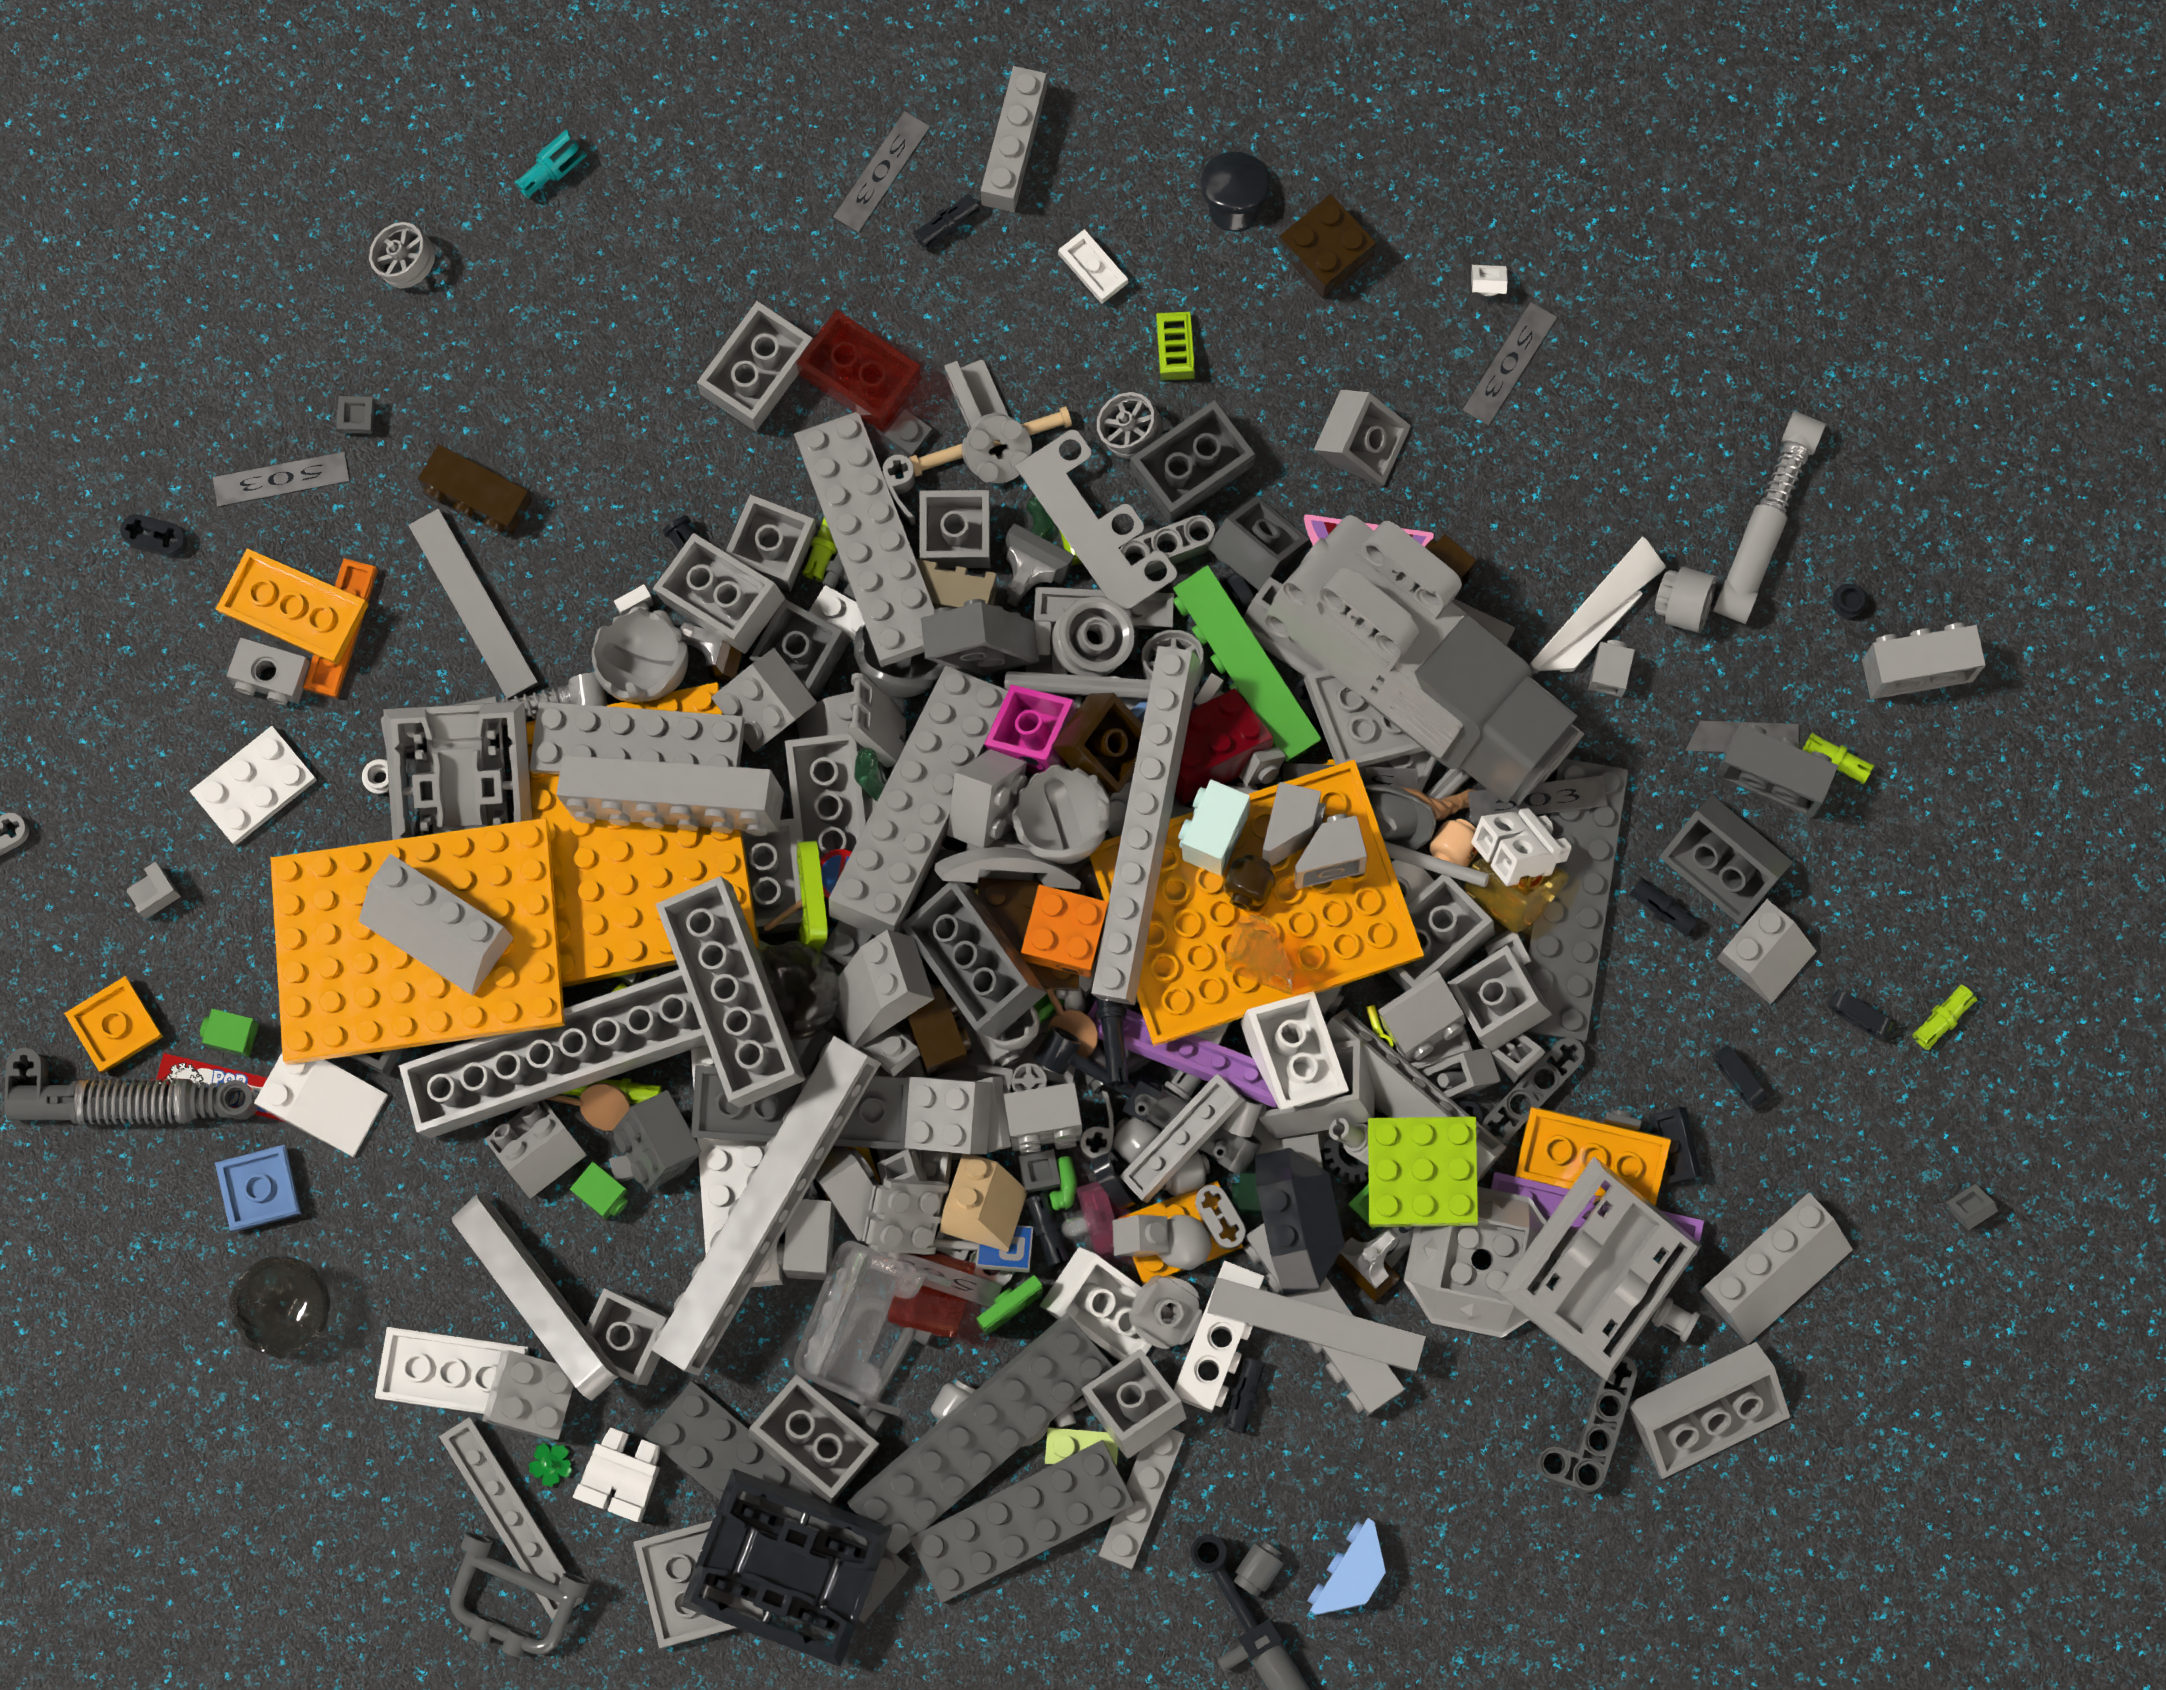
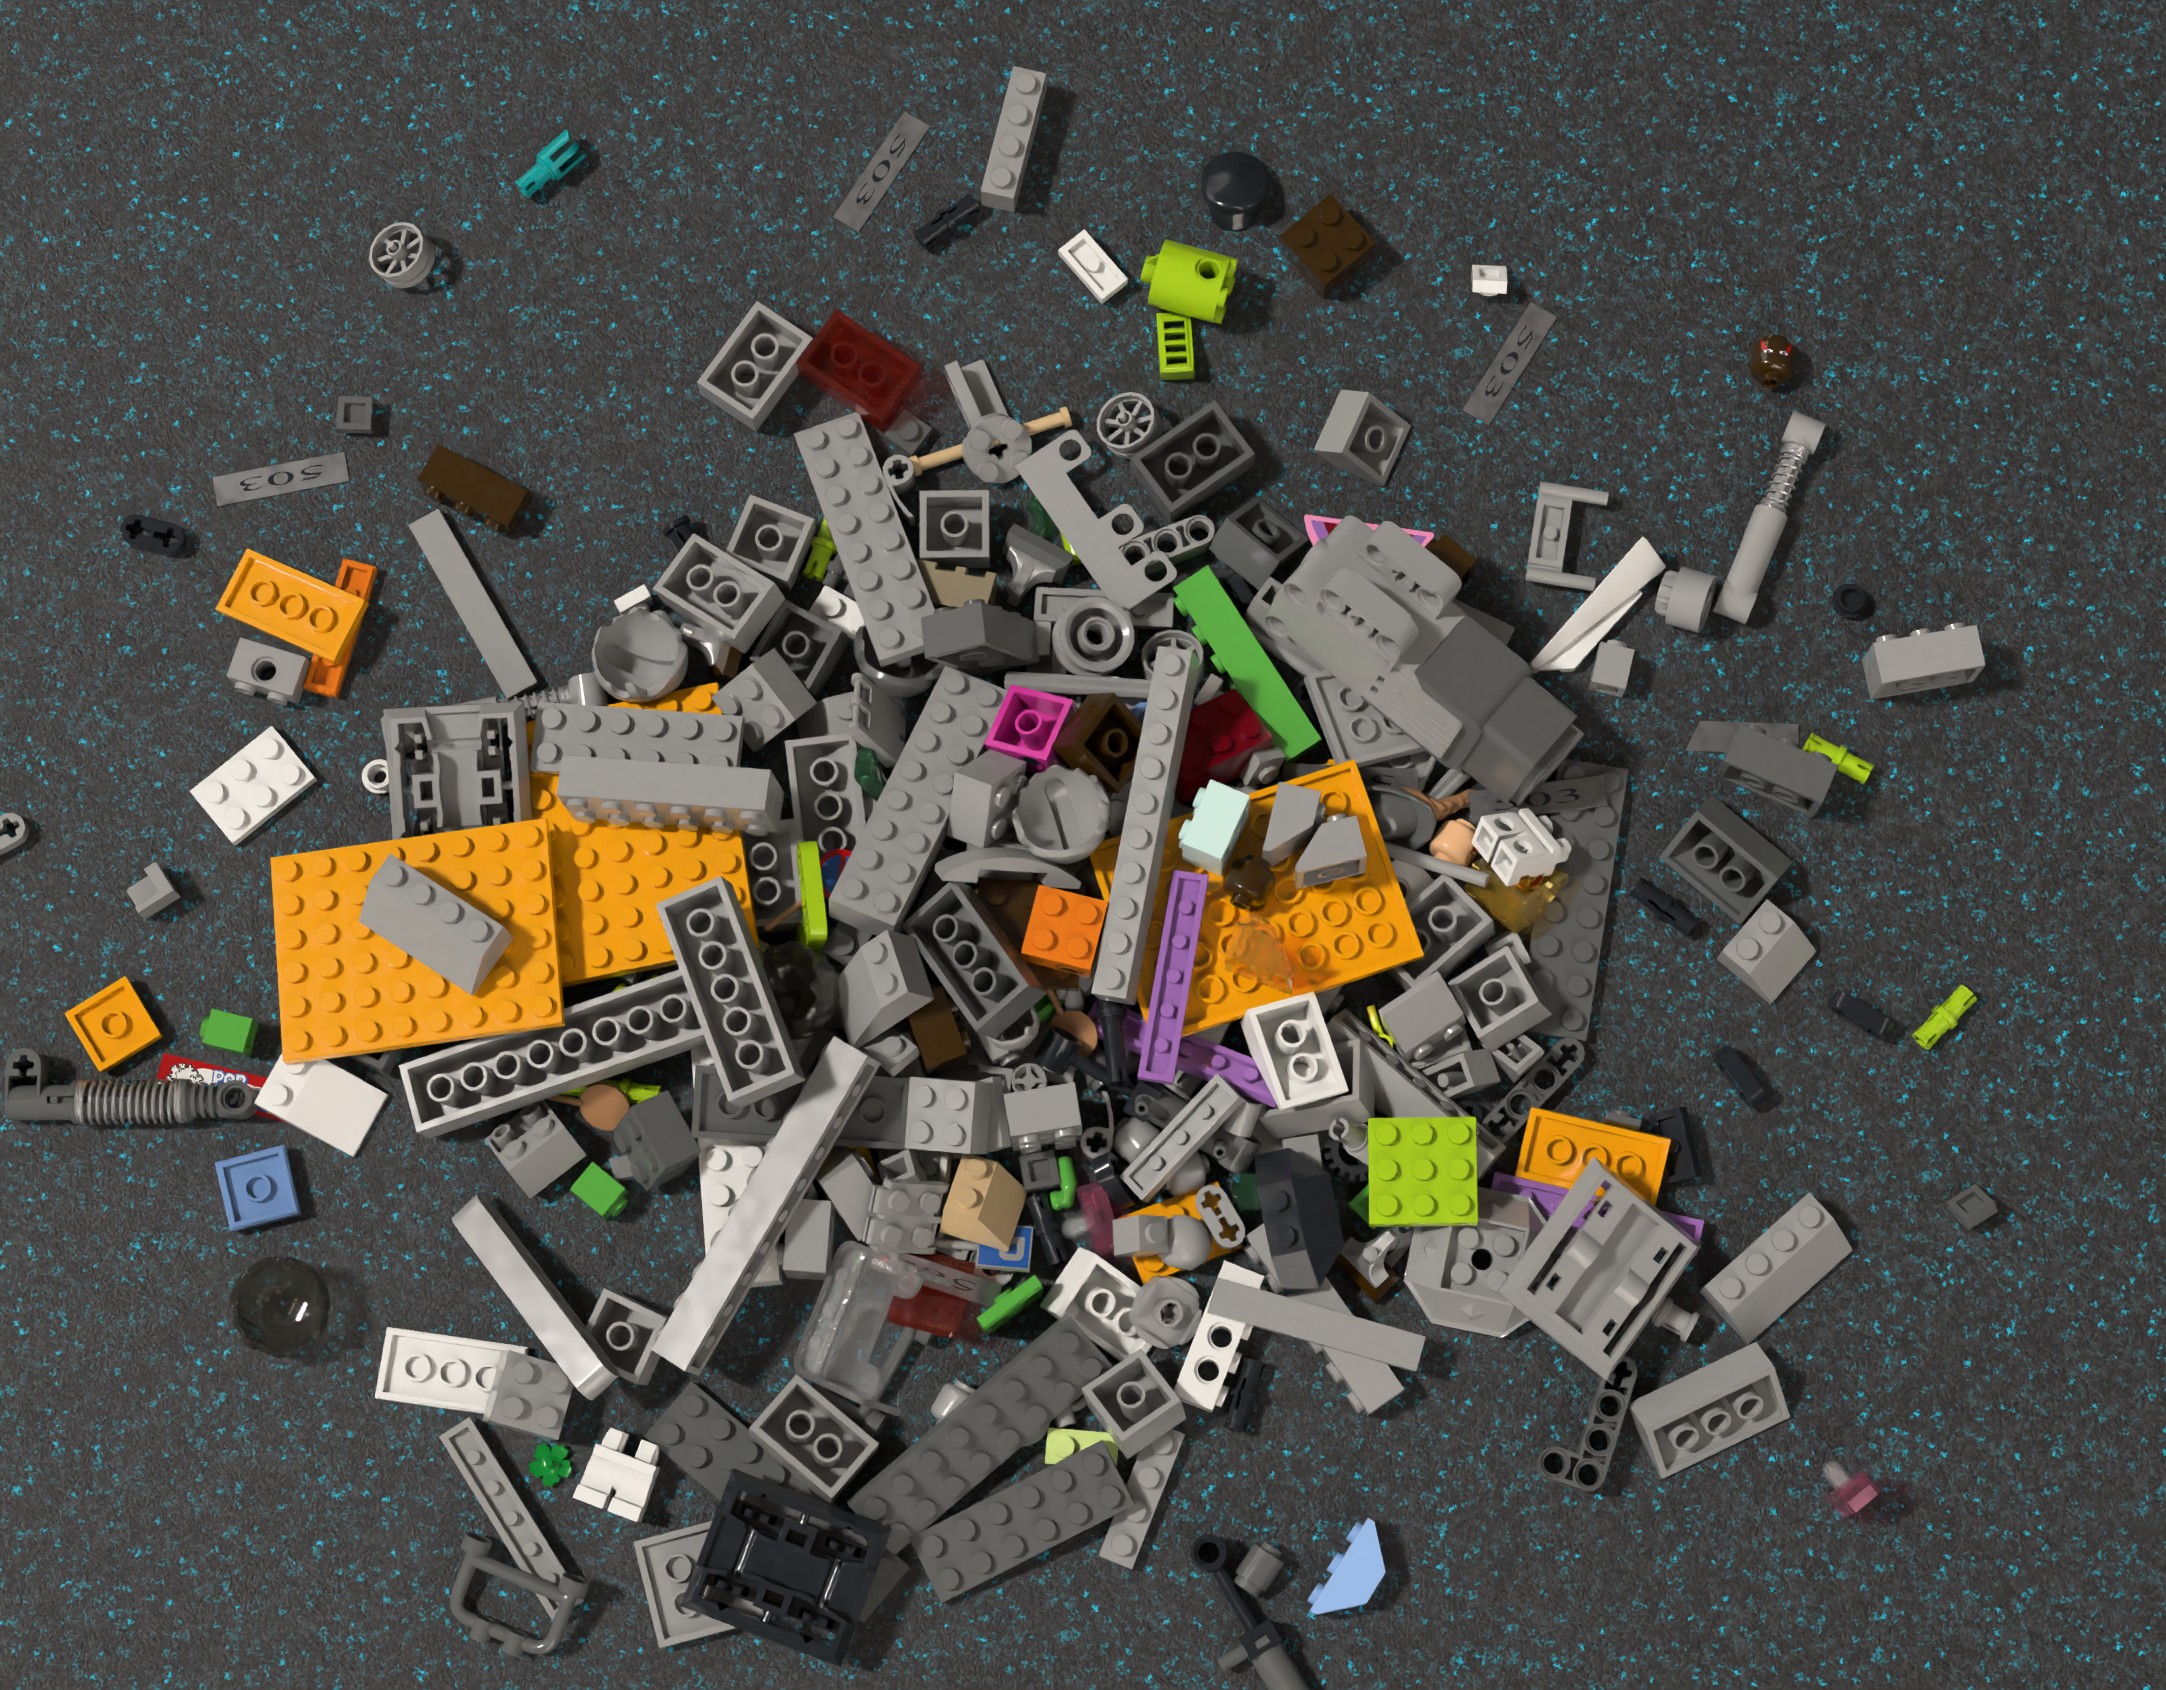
(1173, 977): none -> medium lavender plate
(1190, 280): none -> lime cylinder
(1551, 532): none -> light grey plate
(1772, 361): none -> dark brown head
(1849, 1490): none -> clear pink piece

